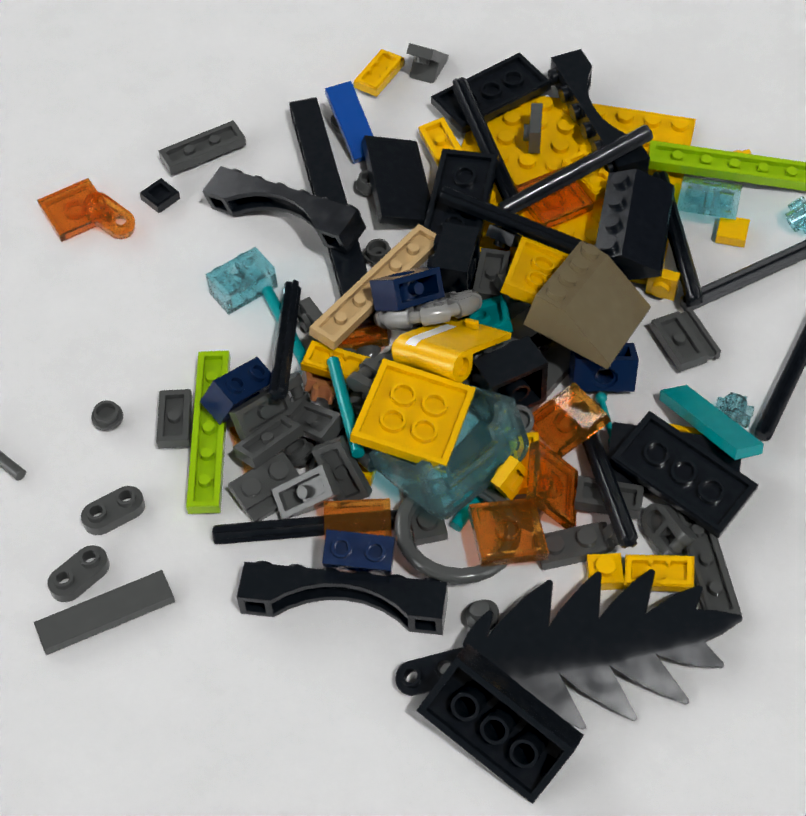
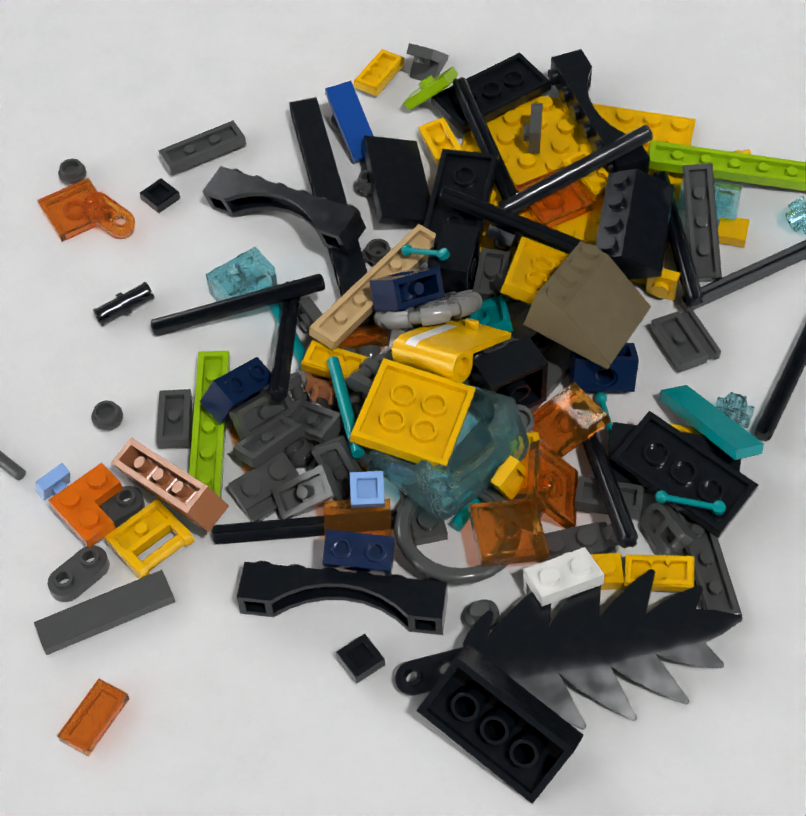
(53, 482): none -> light blue tile
(71, 171): none -> dark grey plate
(80, 504): none -> orange plate
(93, 717): none -> clear orange tile
(123, 303): none -> black pin
(145, 530): none -> yellow plate
(170, 484): none -> nougat brick
(238, 304): none -> black axle
(360, 658): none -> black plate
(367, 489): none -> light blue tile
(430, 87): none -> lime plate
(442, 254): none -> teal hinge
(562, 576): none -> white bracket
(702, 220): none -> dark grey tile
(717, 507): none -> teal hinge

